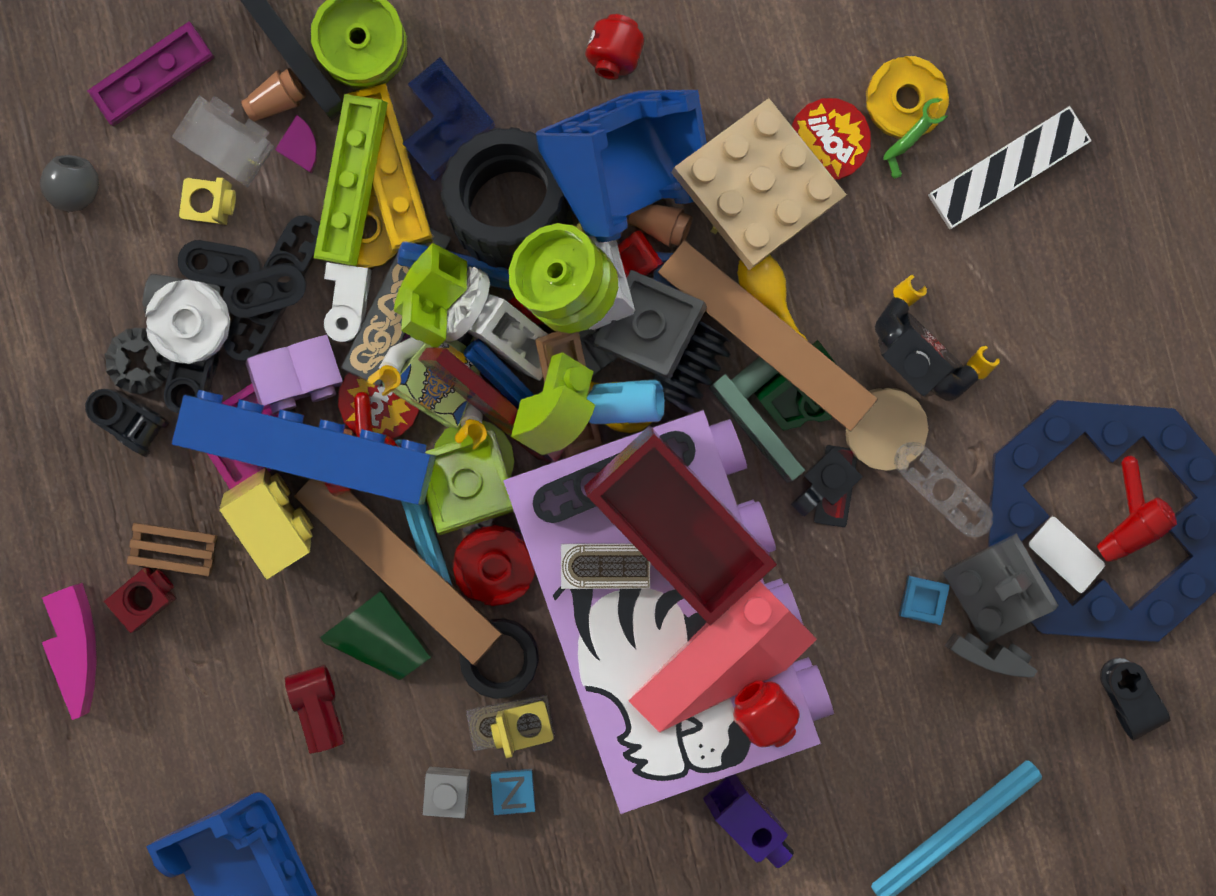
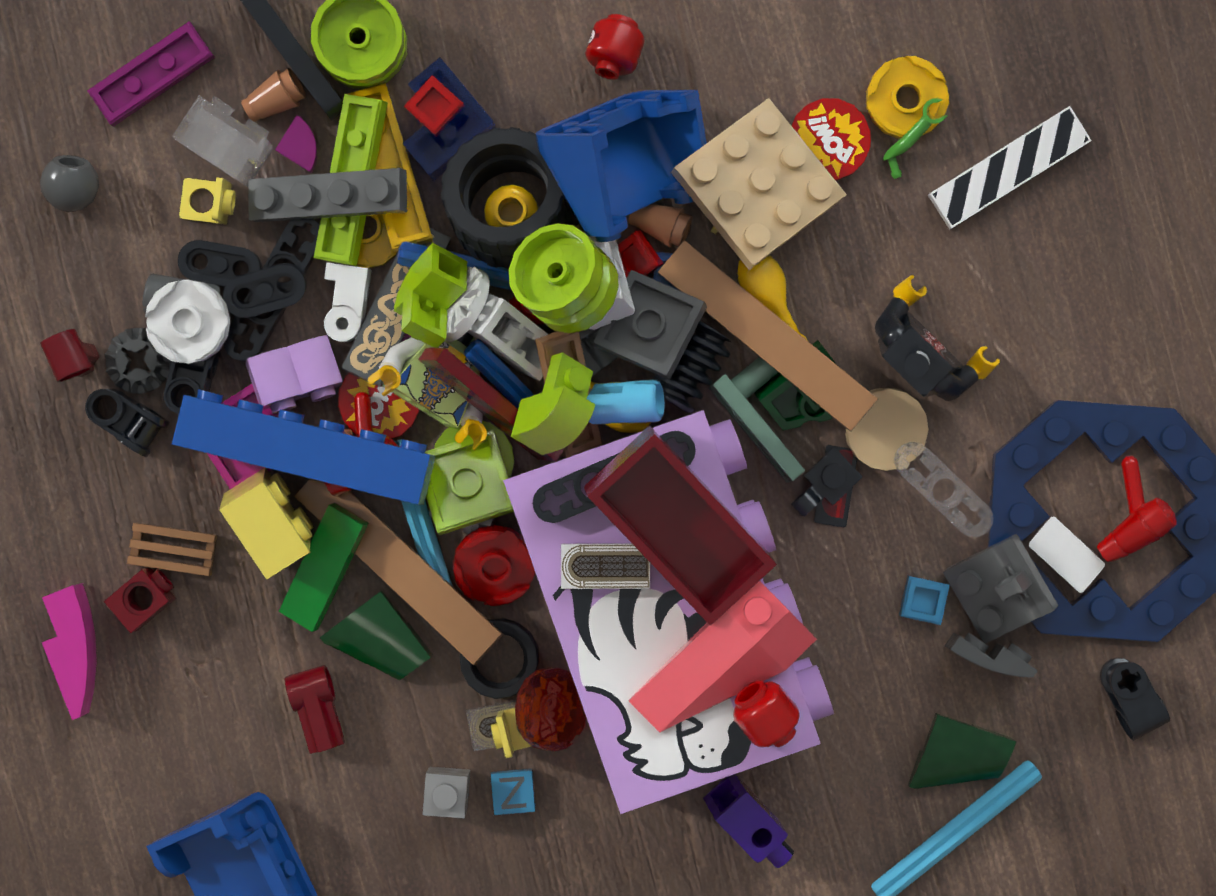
(69, 355): none -> dark red piece
(323, 567): none -> green tile
(328, 195): none -> dark grey plate
(434, 105): none -> red tile
(509, 206): none -> yellow head
(549, 710): none -> clear red tile
(960, 754): none -> dark green slope

